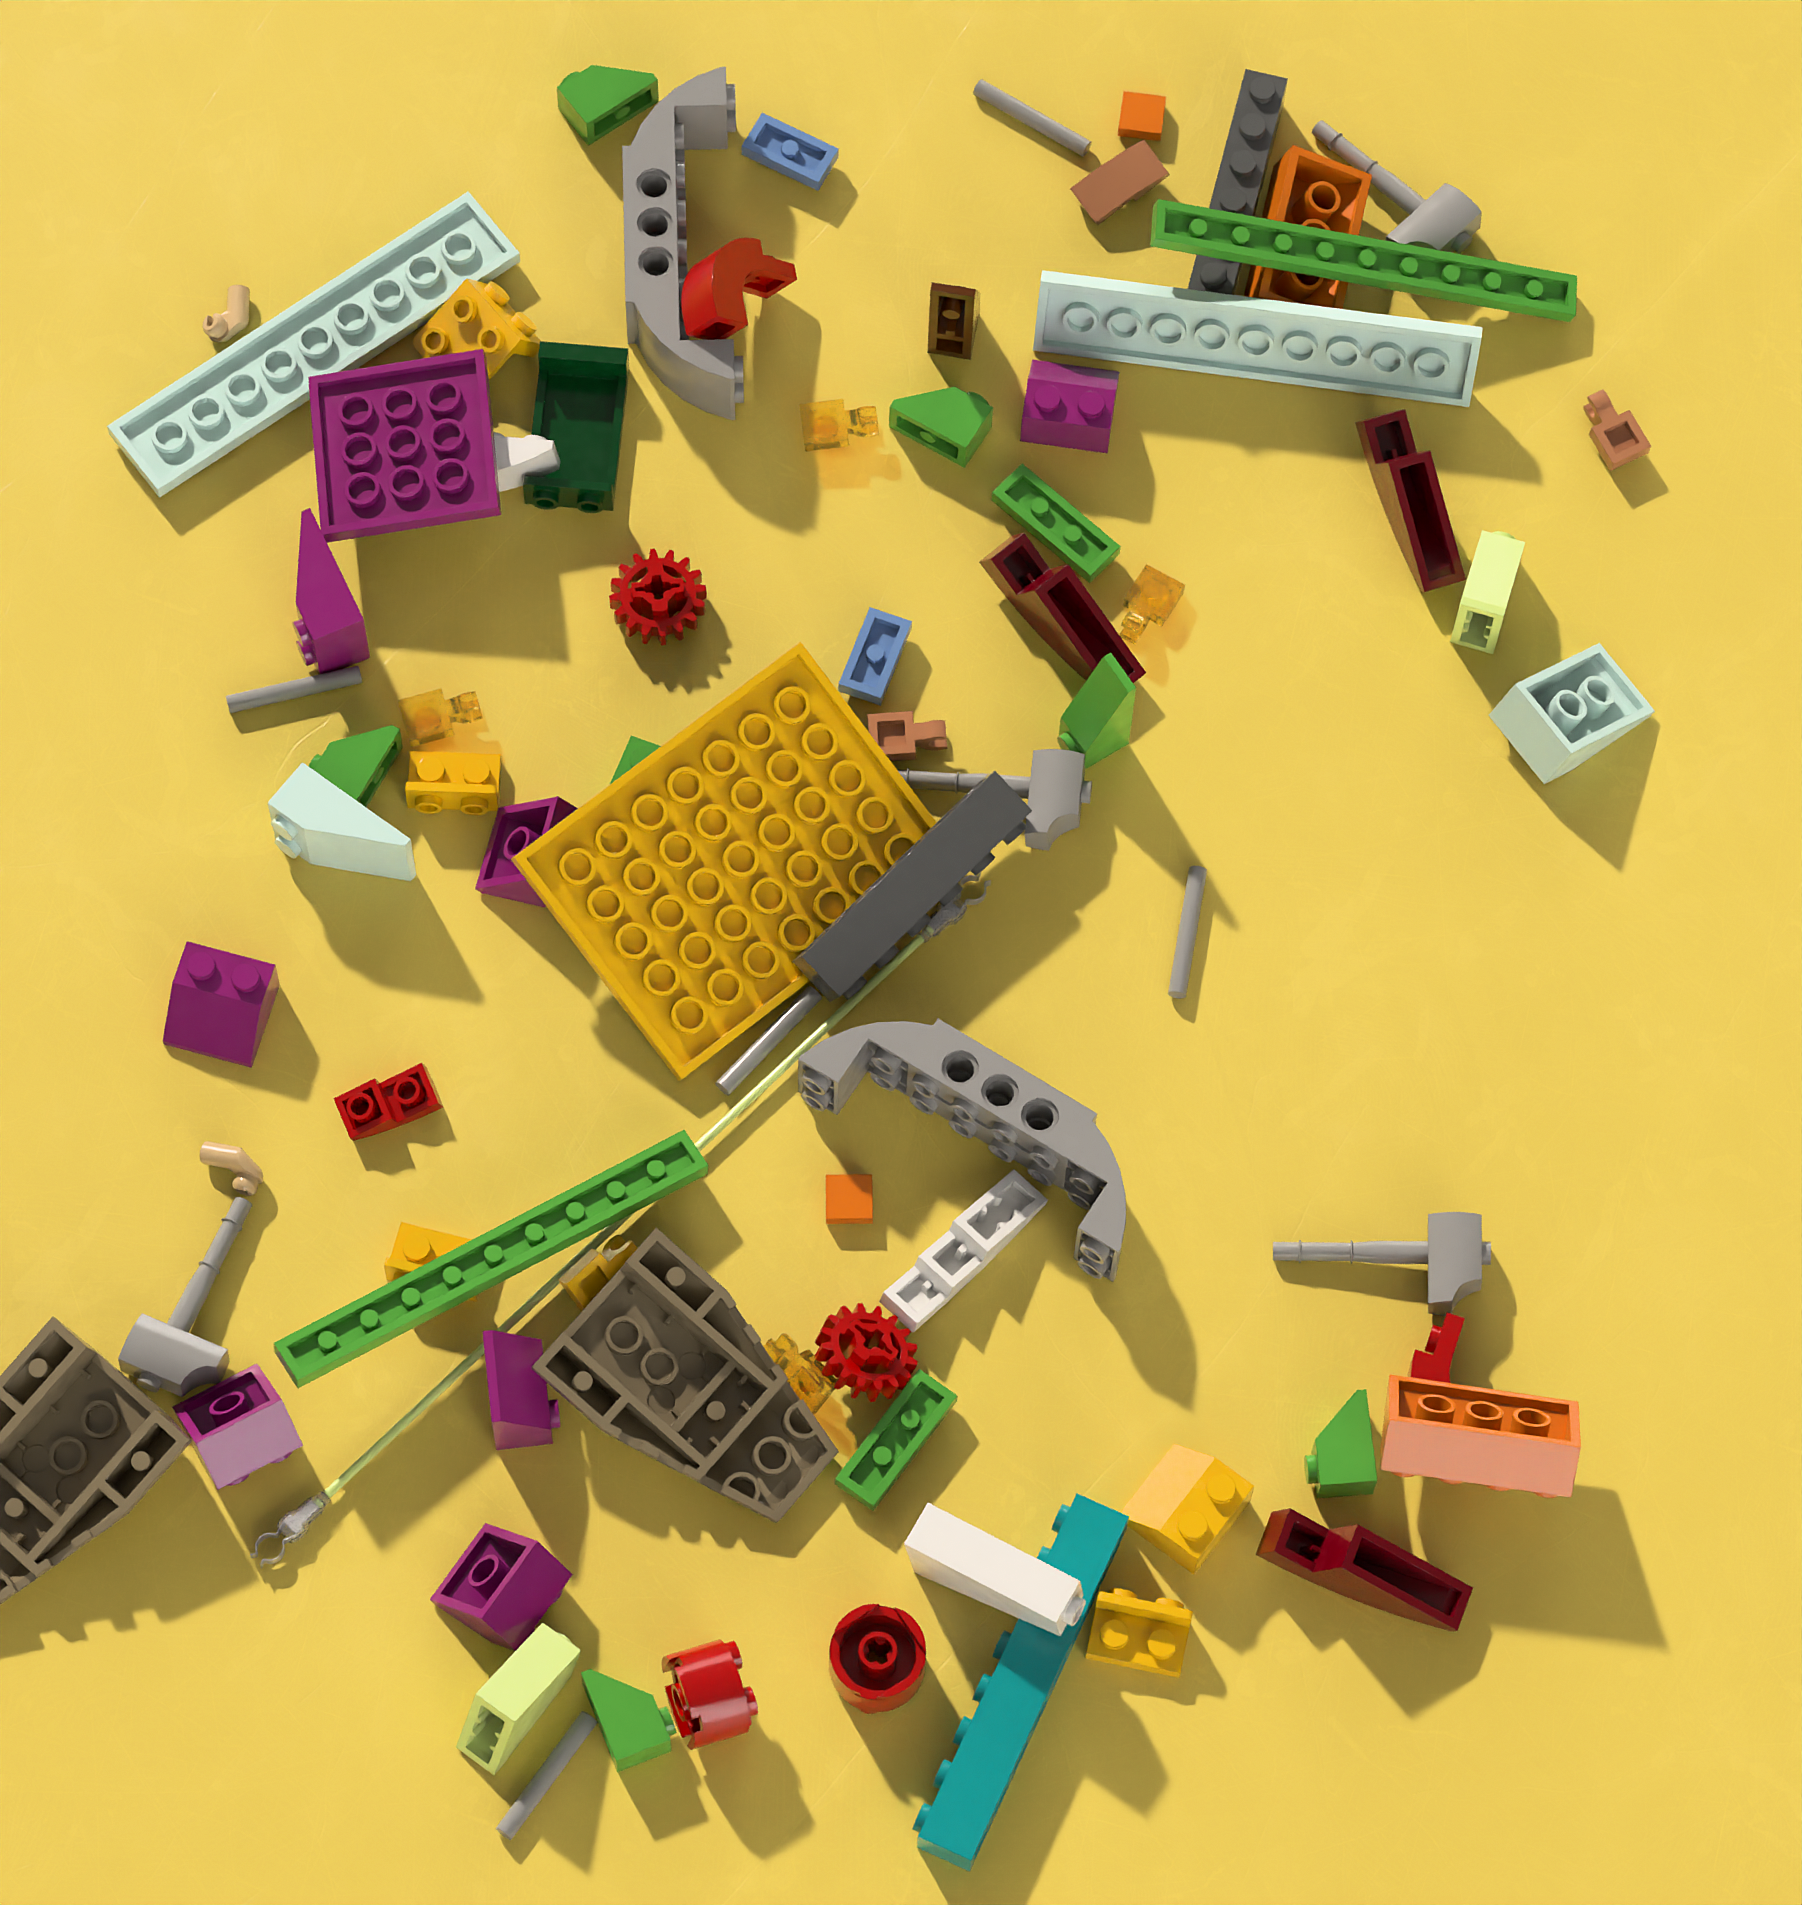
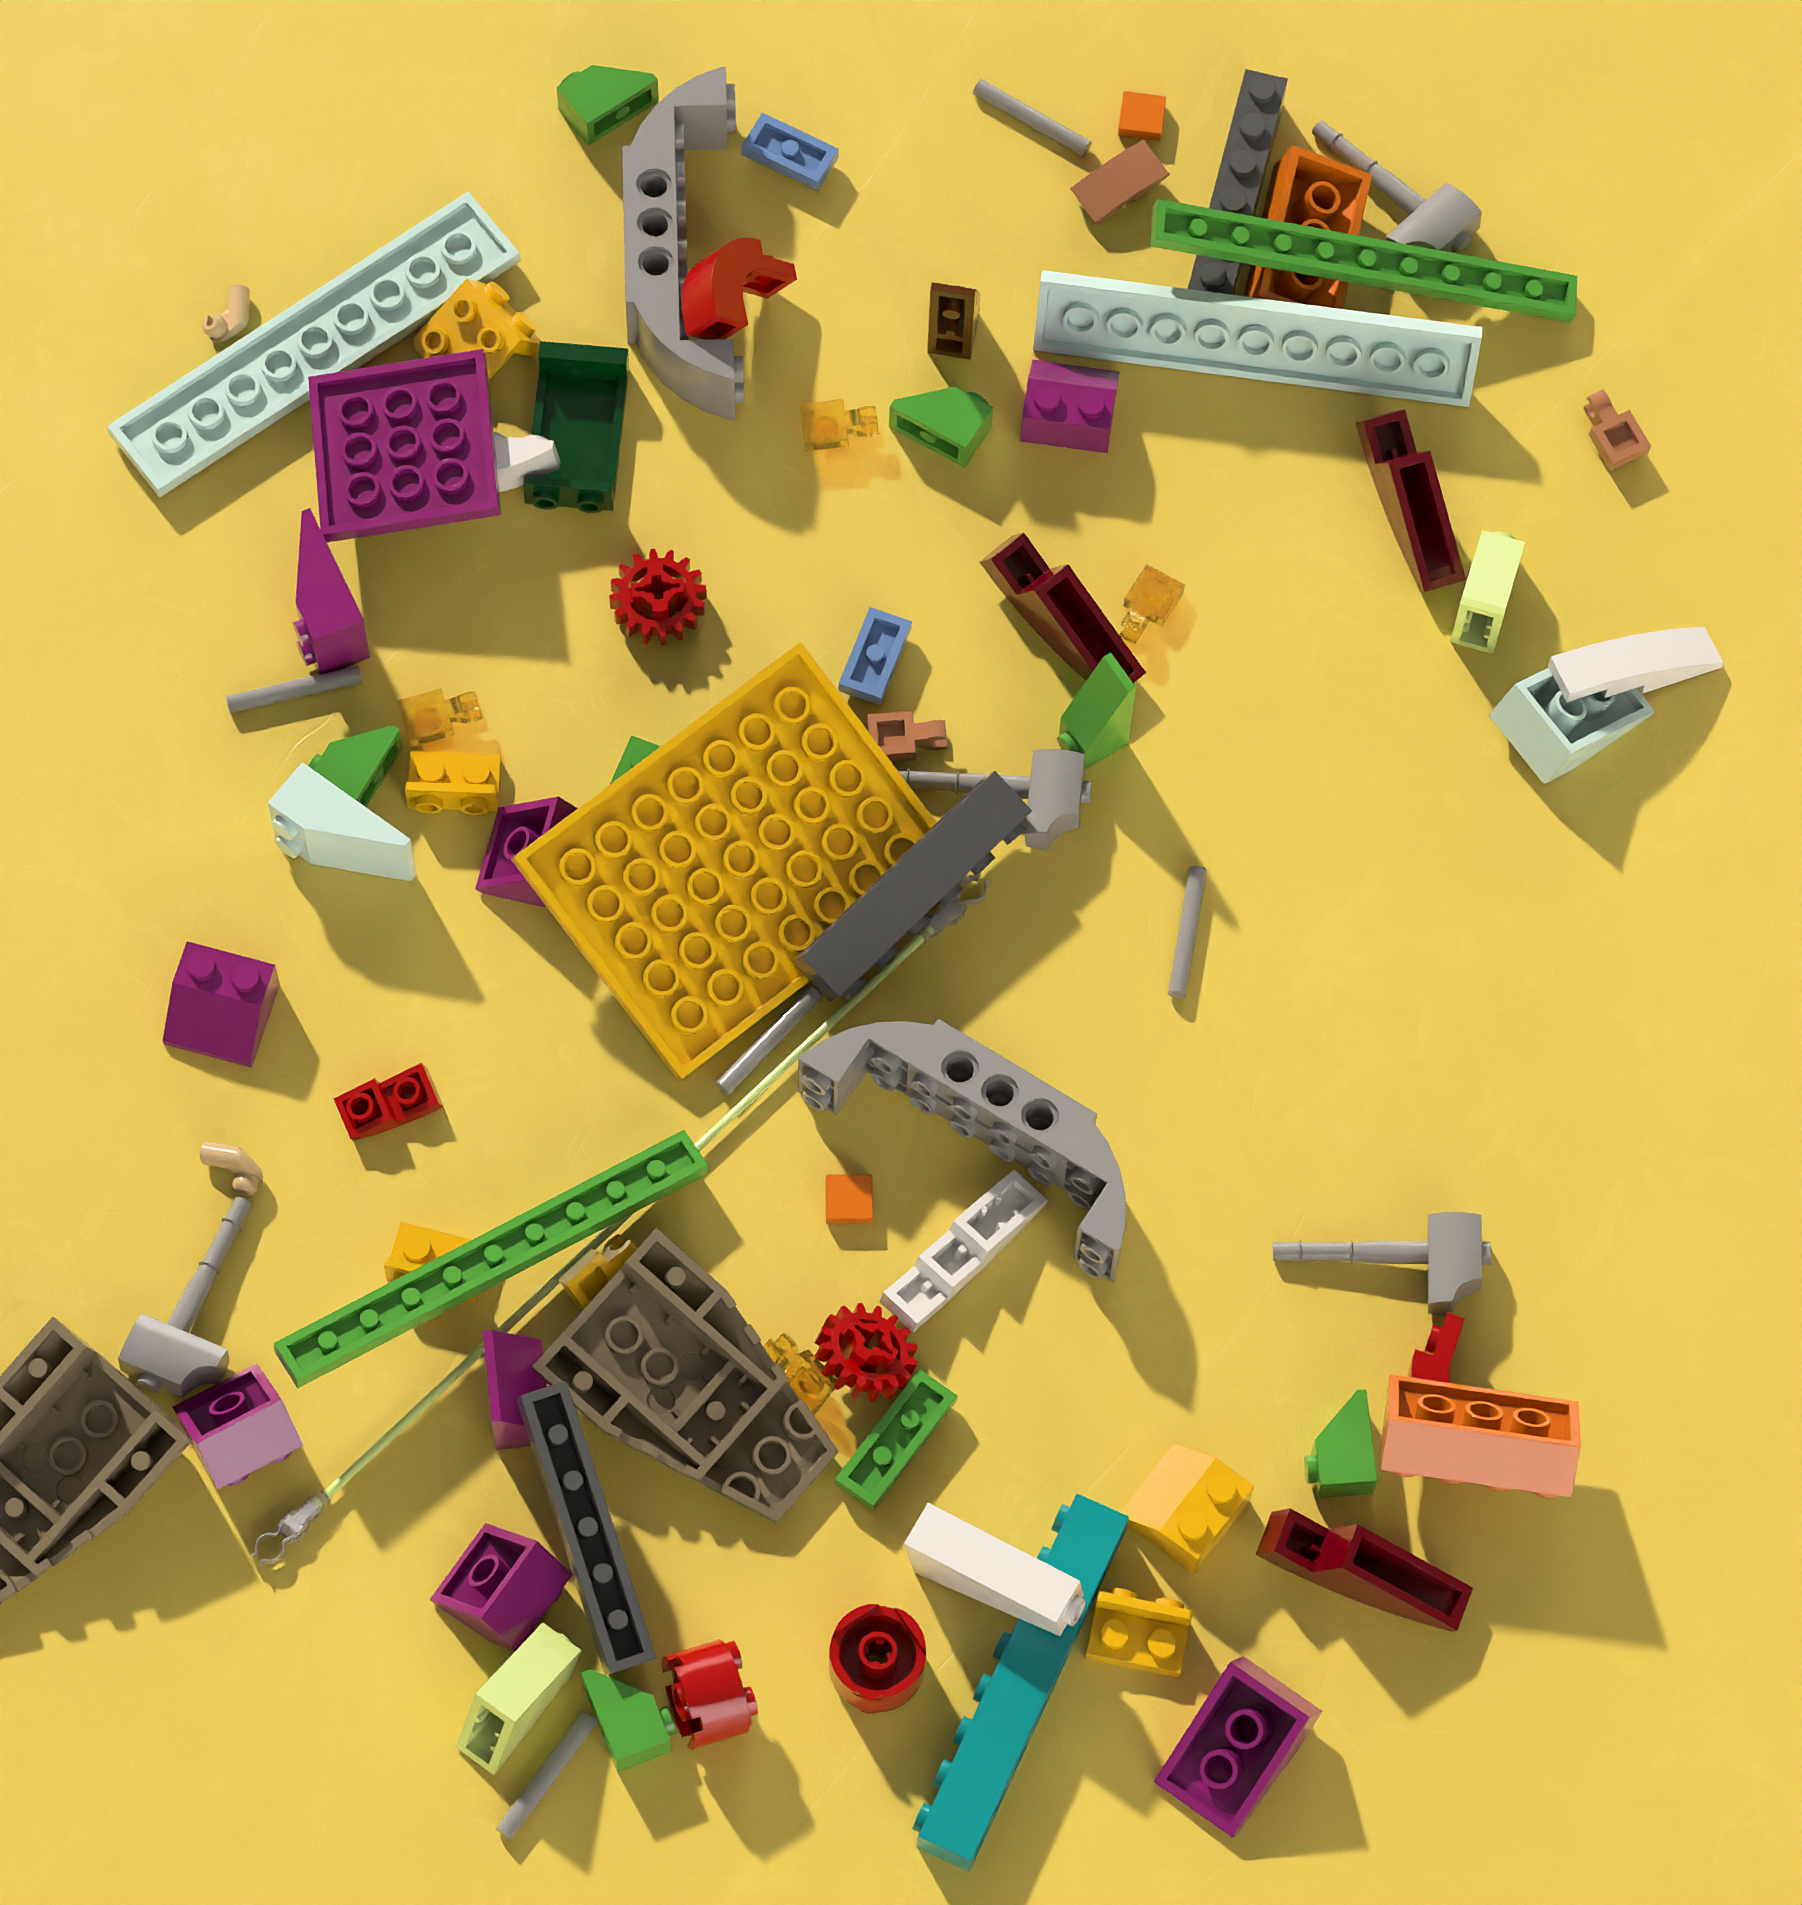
(585, 1528): none -> dark grey brick
(1055, 523): bright green plate -> none
(1237, 1745): none -> magenta slope
(1635, 661): none -> white slope

